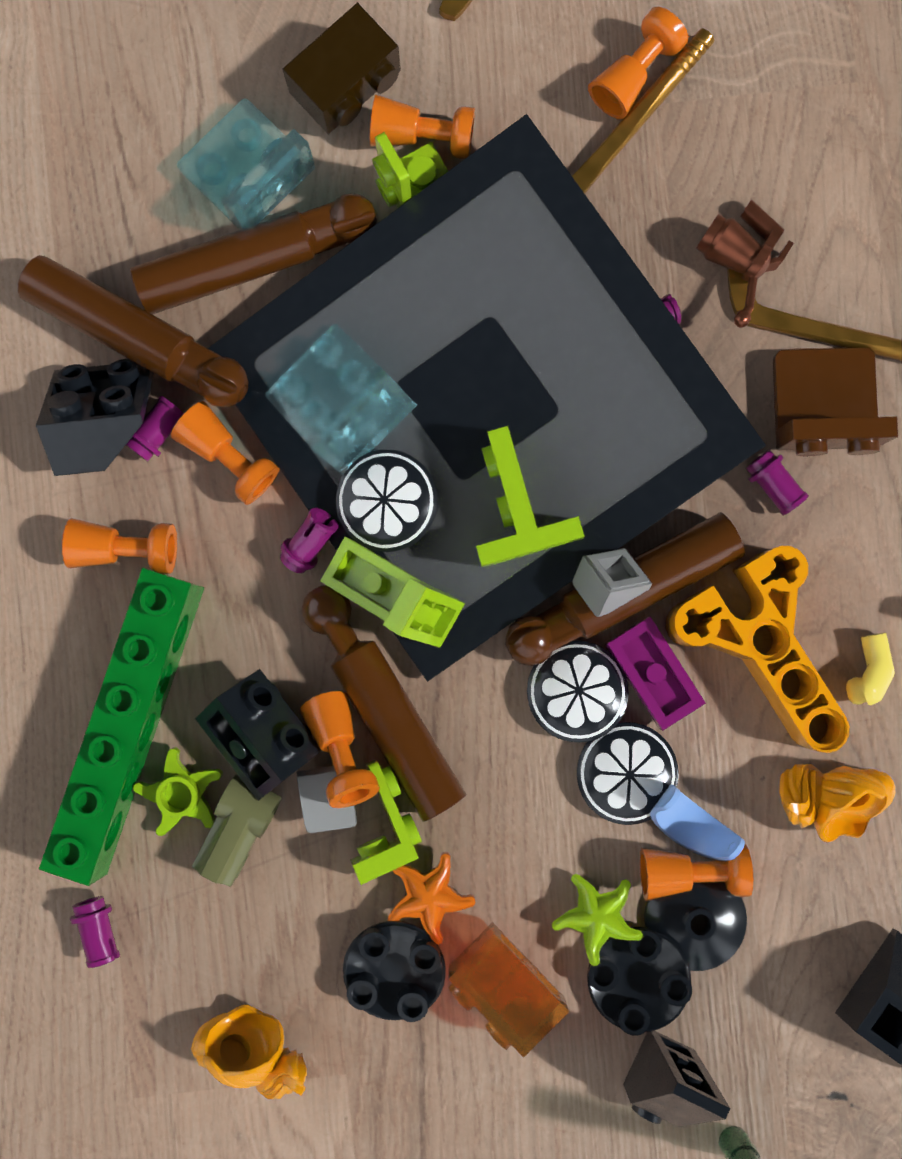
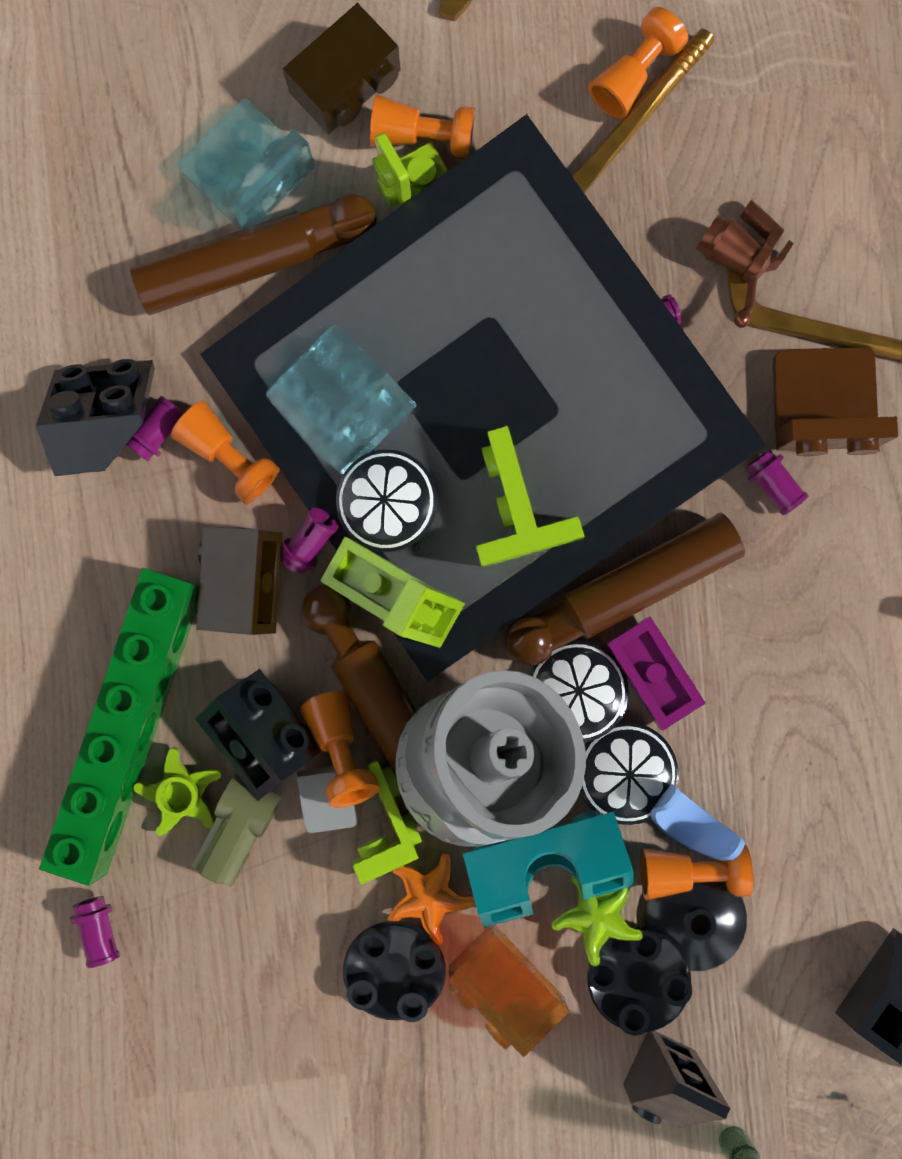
(96, 544): orange piece -> none
(131, 331): reddish brown piece -> none
(238, 580): none -> dark brown brick
(248, 1051): light orange hair -> none
(491, 760): none -> light grey piece
(586, 848): none -> teal arch
(609, 580): light grey slope -> none
(774, 609): light orange beam -> none
(836, 800): light orange hair -> none
(878, 673): light yellow arm -> none

